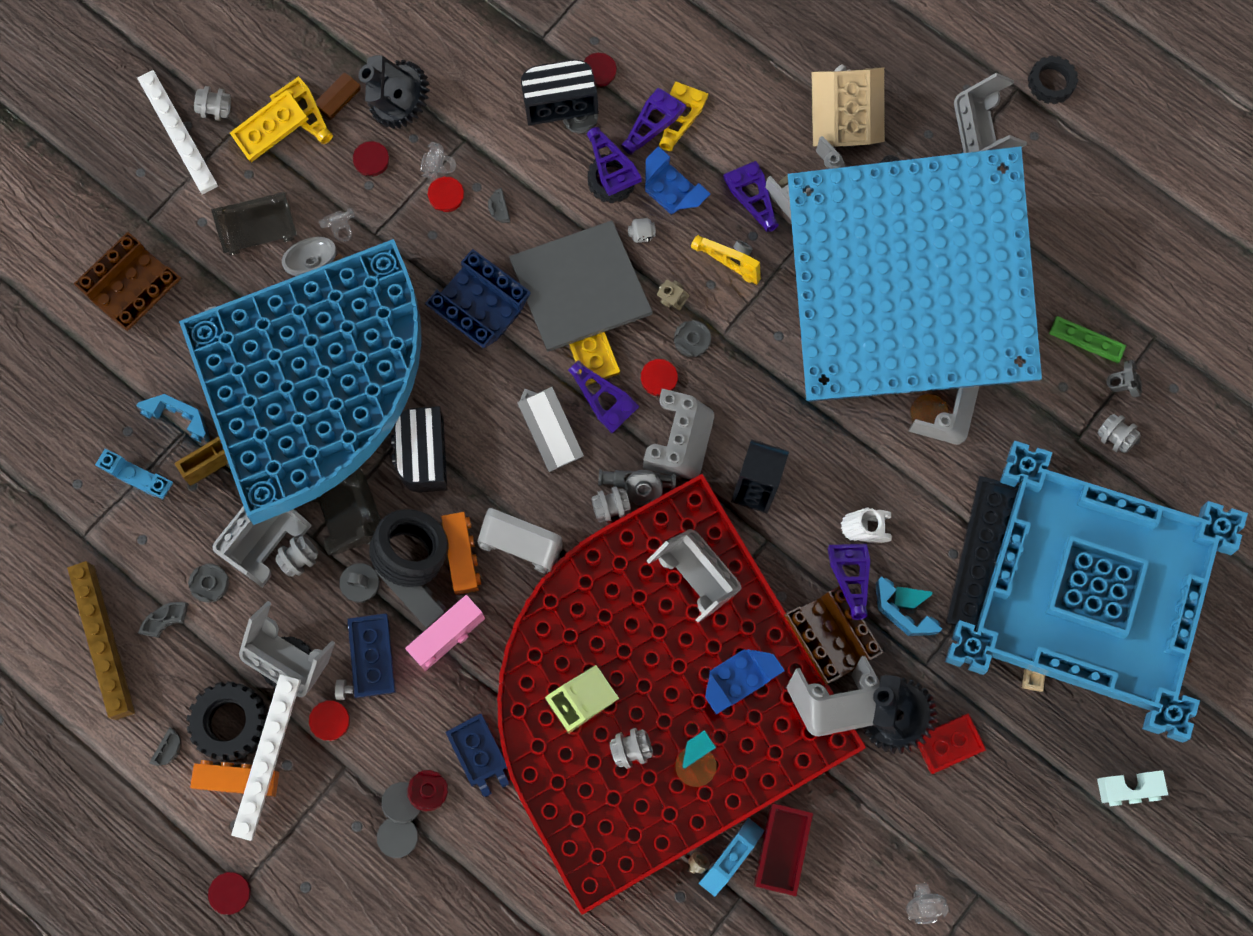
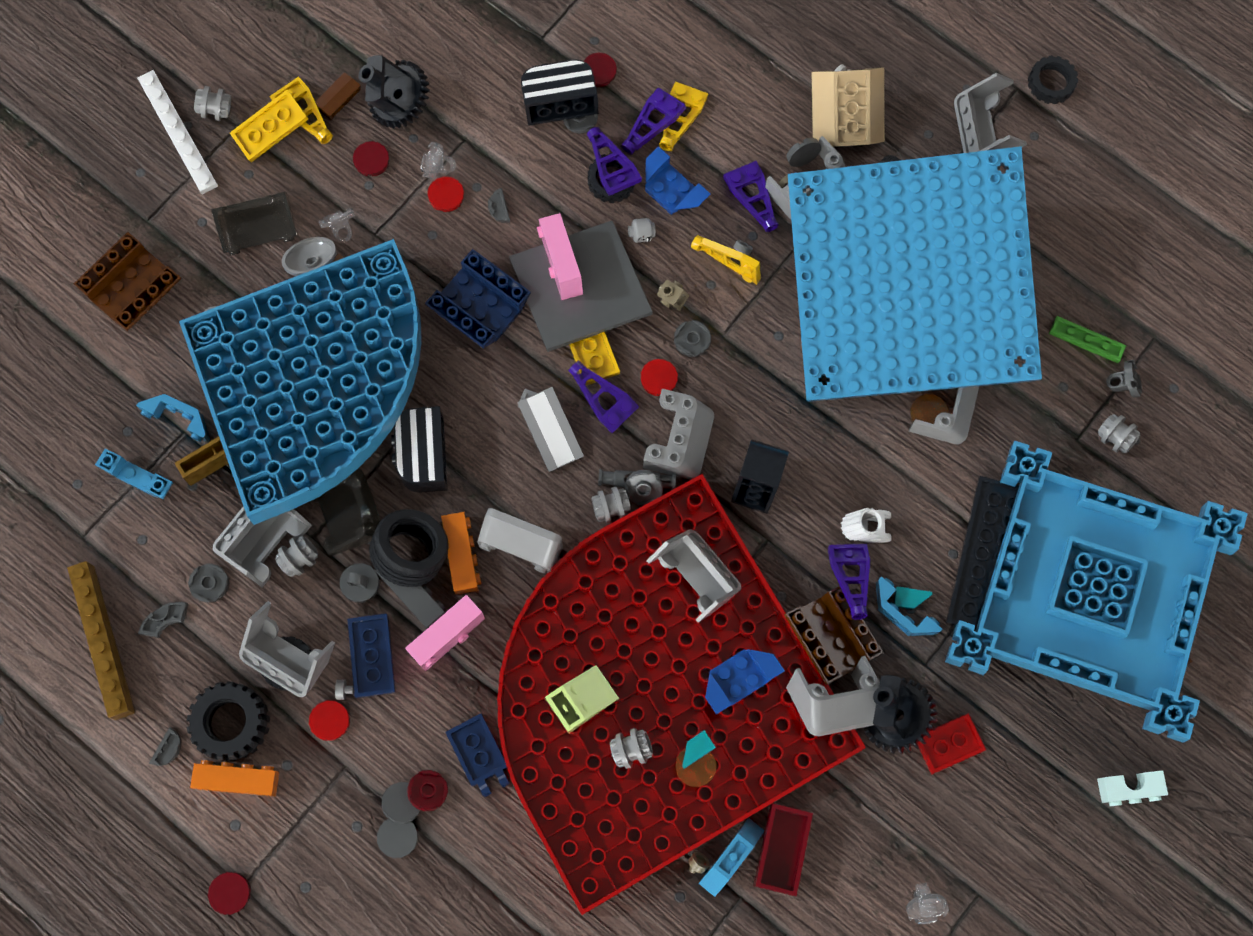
(266, 757): white plate -> none
(560, 256): none -> bright pink brick
(803, 153): none -> dark grey tile
(1033, 680): tan tile -> none

